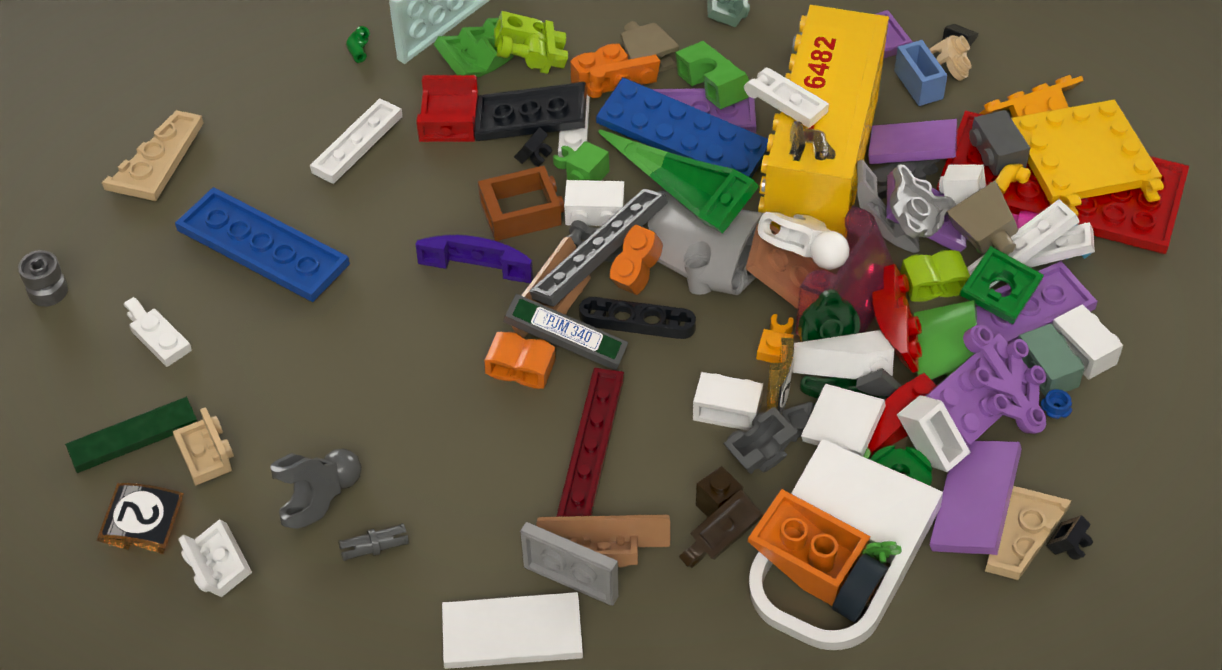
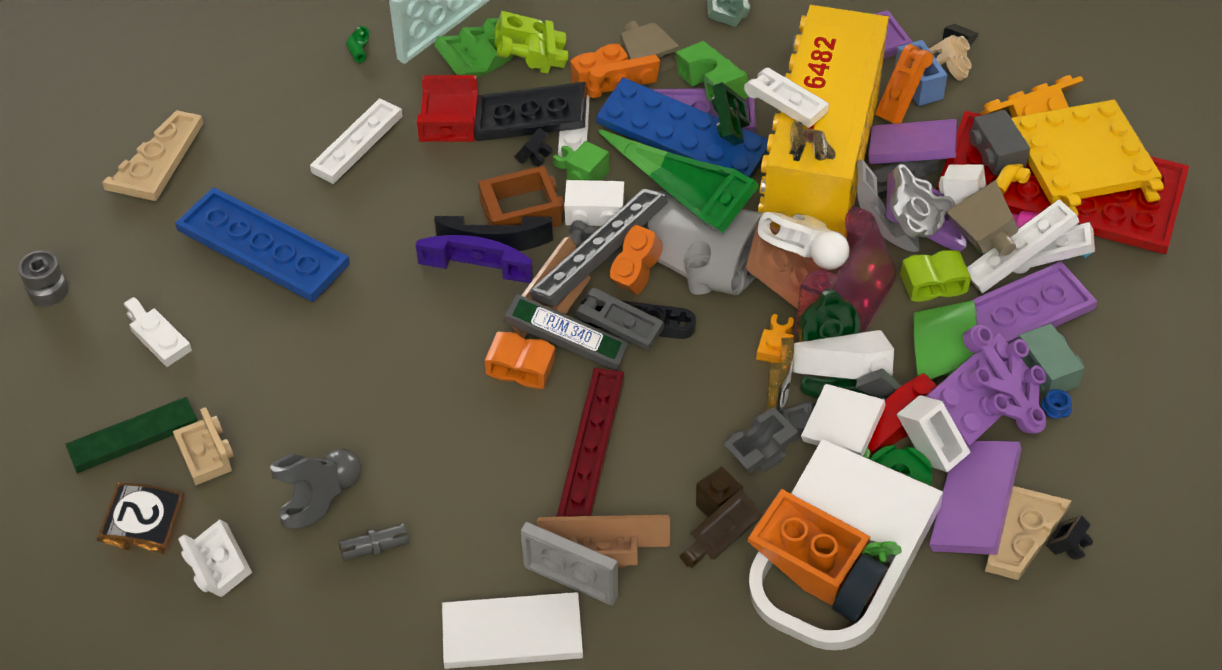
(529, 235): none -> black slope
(620, 319): none -> dark grey plate
(727, 401): white brick -> none
(731, 113): none -> dark green plate
(895, 317): red slope -> none
(903, 83): none -> orange plate
(1001, 267): green piece -> none
(1089, 340): white brick -> none

